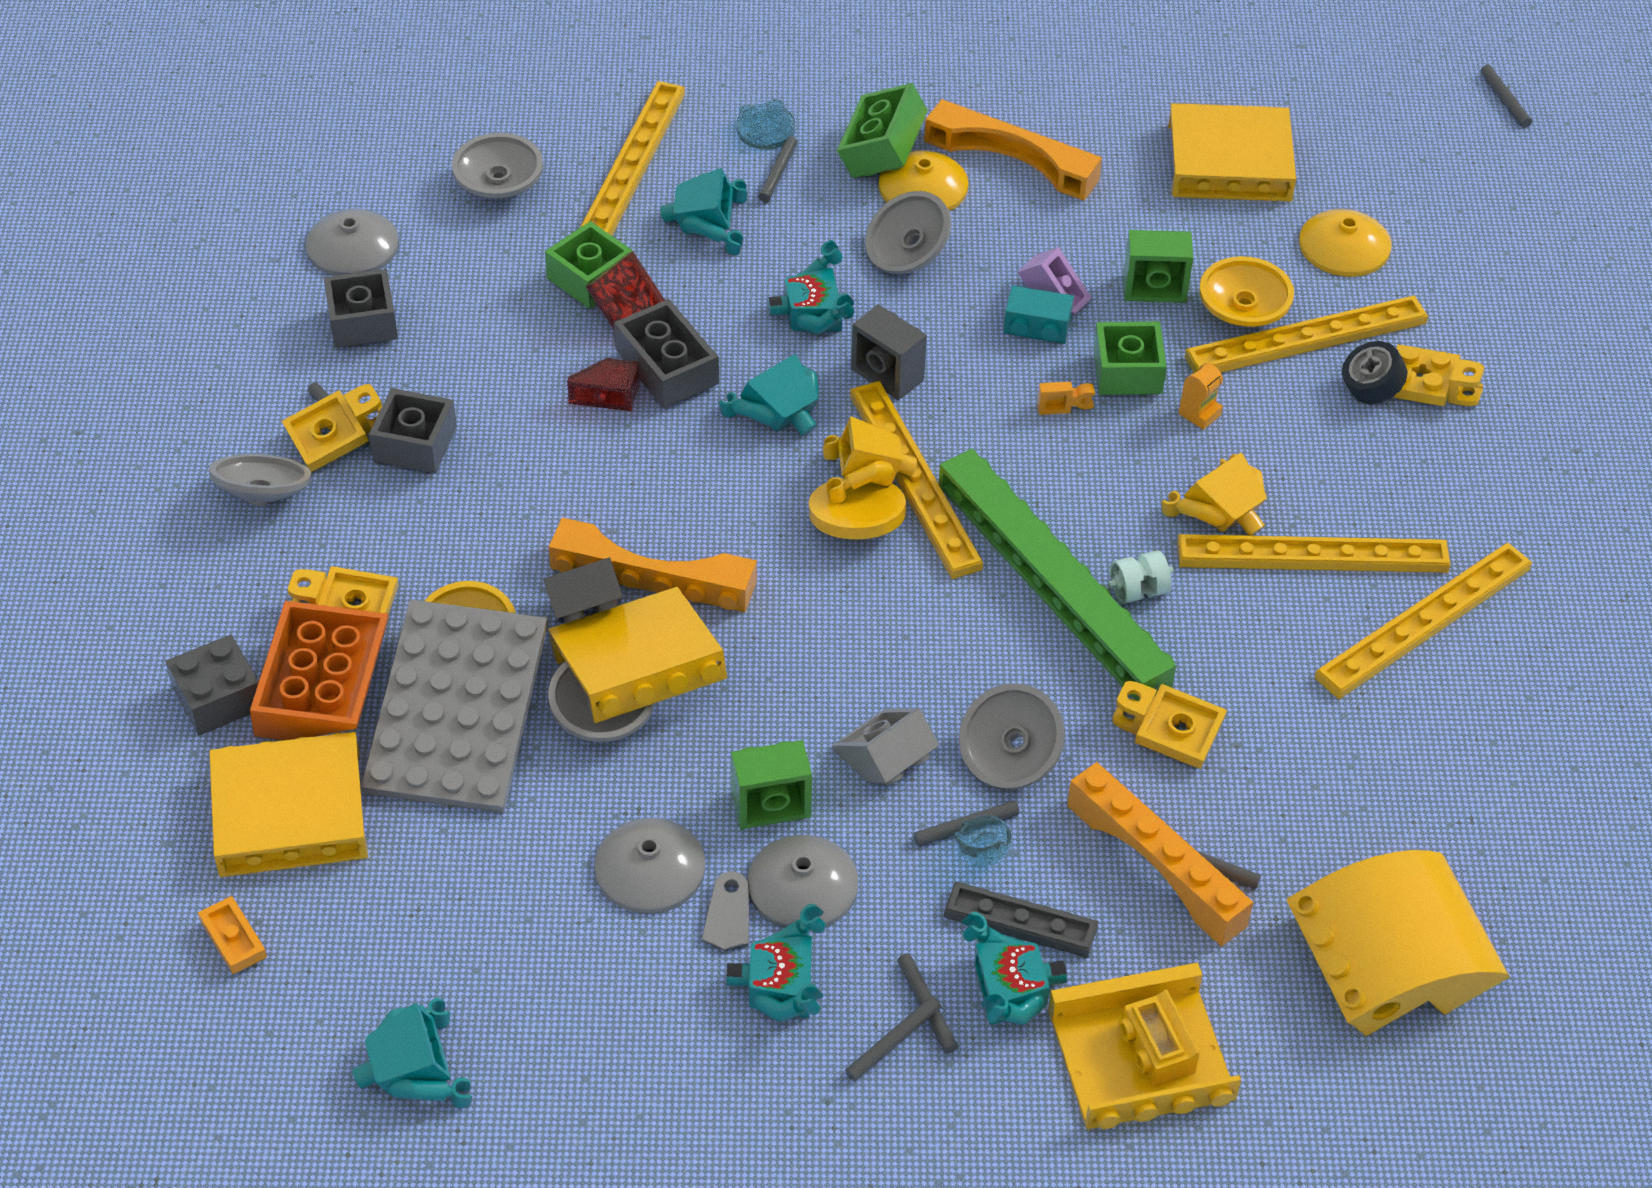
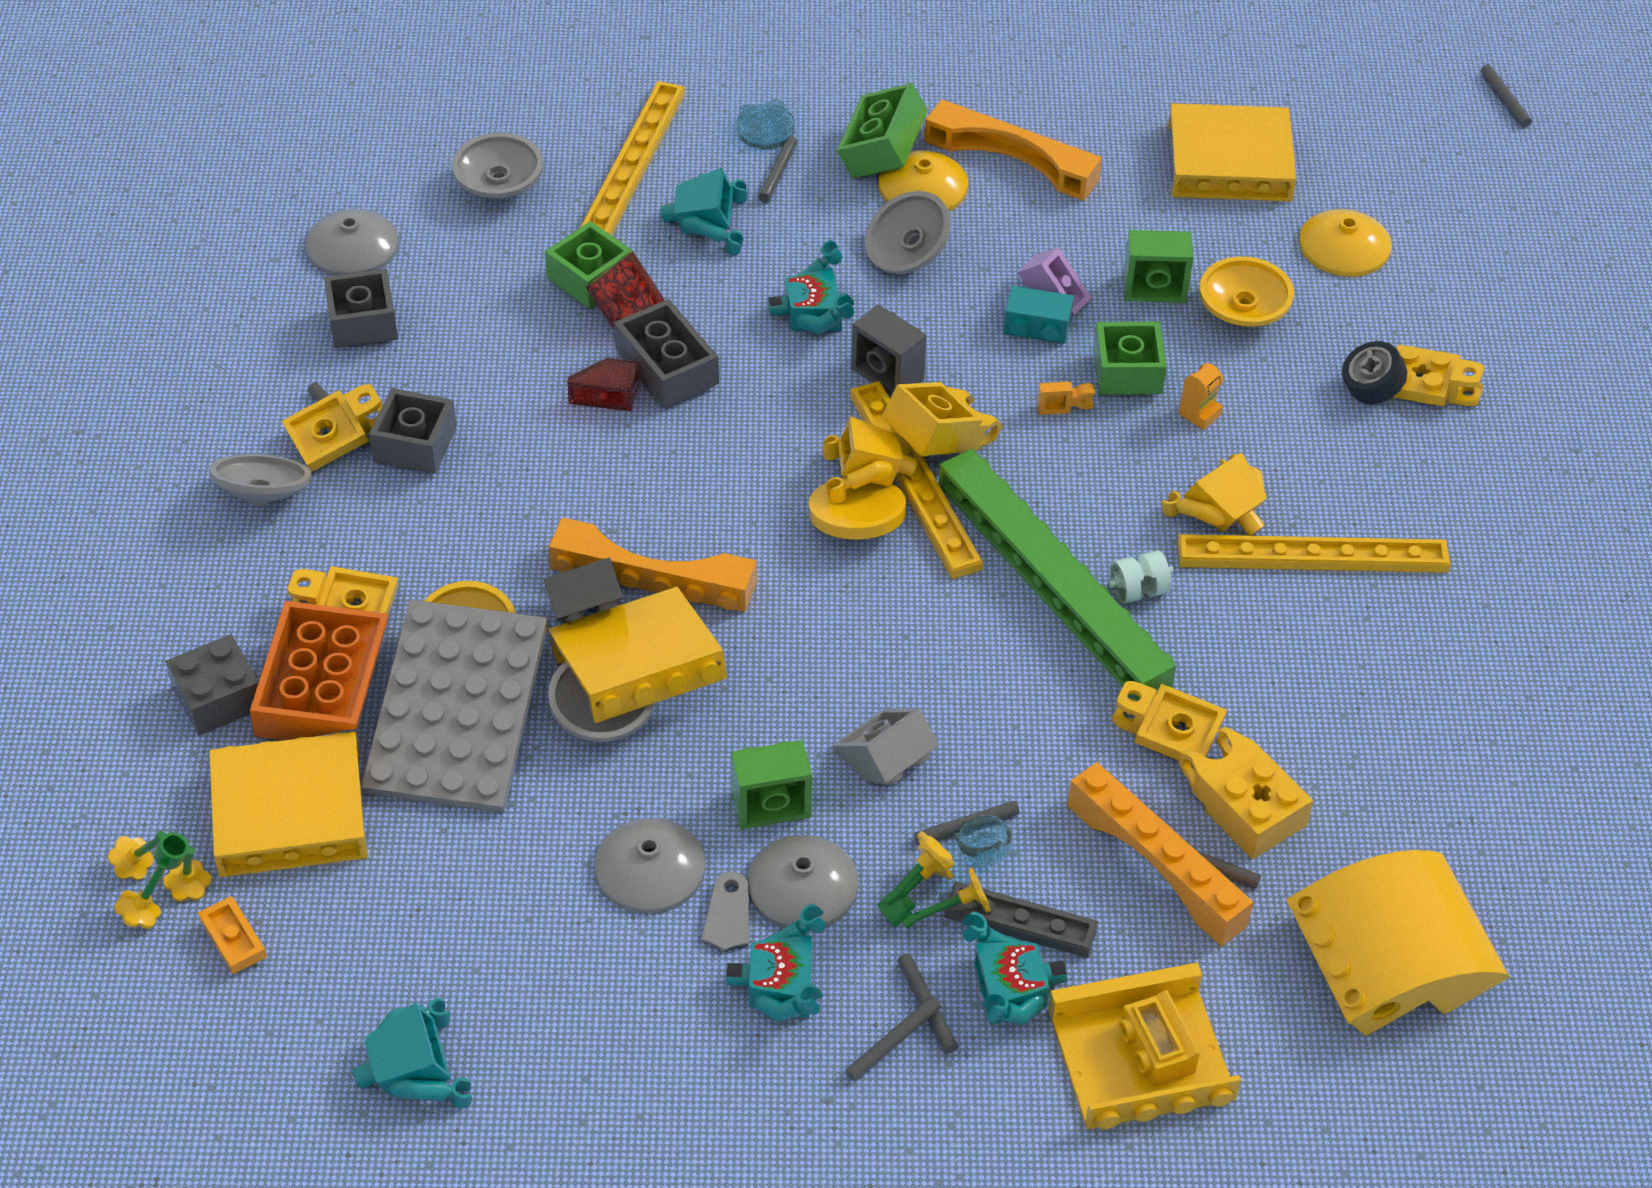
(171, 853): none -> yellow plant
(778, 397): teal torso -> none
(933, 859): none -> plant
(938, 419): none -> yellow brick
(995, 723): light grey dish -> none
(1247, 793): none -> yellow brick
(1308, 335): yellow tile -> none
(1422, 621): yellow tile -> none

